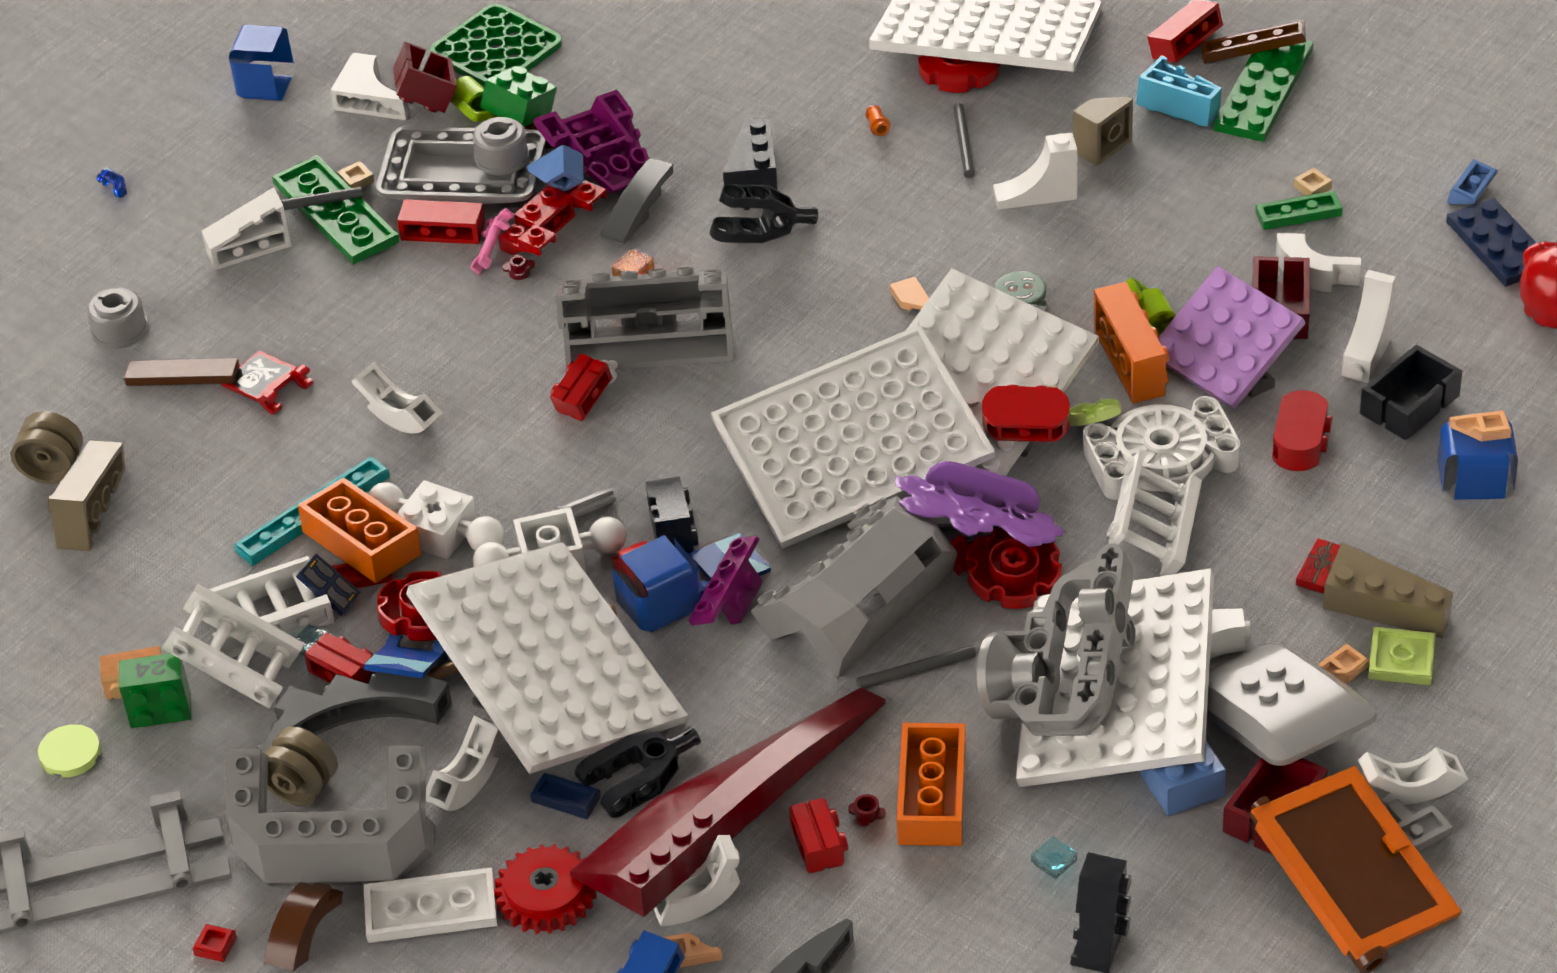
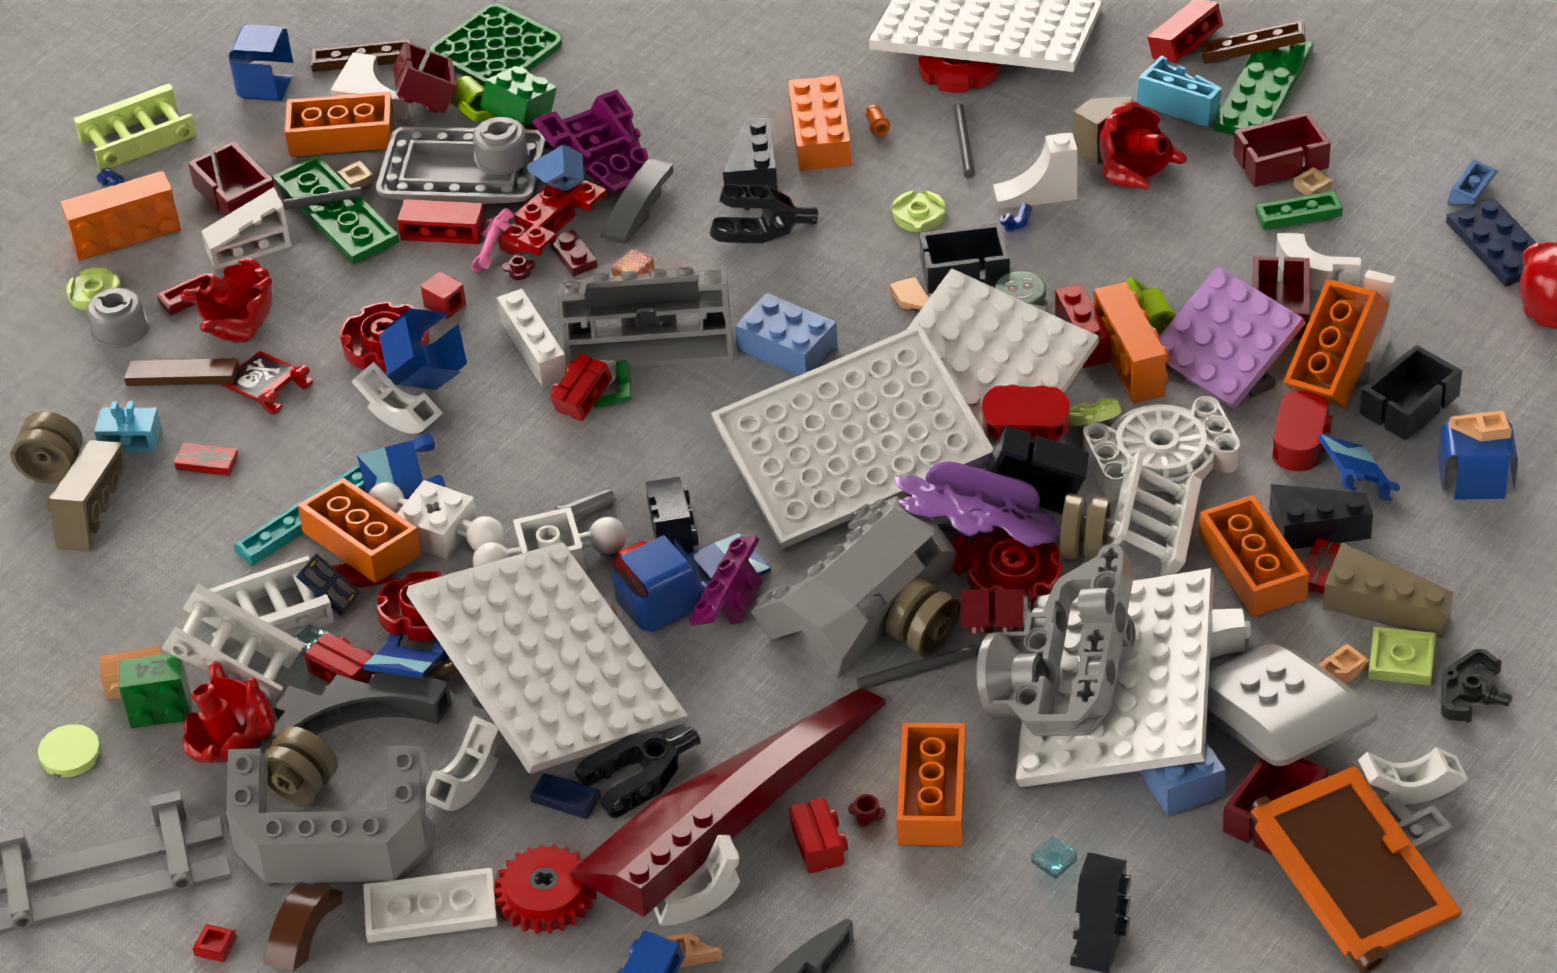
(89, 284): none -> yellowish green tile
(120, 215): none -> orange brick
(131, 112): none -> yellowish green fence
(132, 426): none -> medium azure brick
(171, 298): none -> red tile
(206, 459): none -> tile
(229, 717): none -> red piece
(236, 303): none -> red piece
(237, 179): none -> dark red piece
(337, 57): none -> reddish brown tile
(339, 123): none -> orange brick
(361, 334): none -> red piece
(397, 465): none -> blue flag
(418, 364): none -> blue piece
(443, 294): none -> red brick
(532, 337): none -> white brick
(574, 253): none -> dark red plate
(623, 374): none -> green piece
(786, 335): none -> medium blue brick
(819, 123): none -> orange brick
(918, 211): none -> yellowish green tile
(923, 617): none -> dark tan wheel
(970, 250): none -> black piece
(999, 608): none -> dark red piece
(1021, 220): none -> clear blue arm
(1041, 462): none -> black piece
(1076, 308): none -> red brick
(1083, 528): none -> dark tan wheel
(1135, 146): none -> red piece
(1253, 555): none -> orange brick
(1281, 149): none -> dark red piece
(1315, 513): none -> black wedge
(1336, 341): none -> orange brick
(1356, 464): none -> blue flag
(1462, 682): none -> pearl dark grey piece

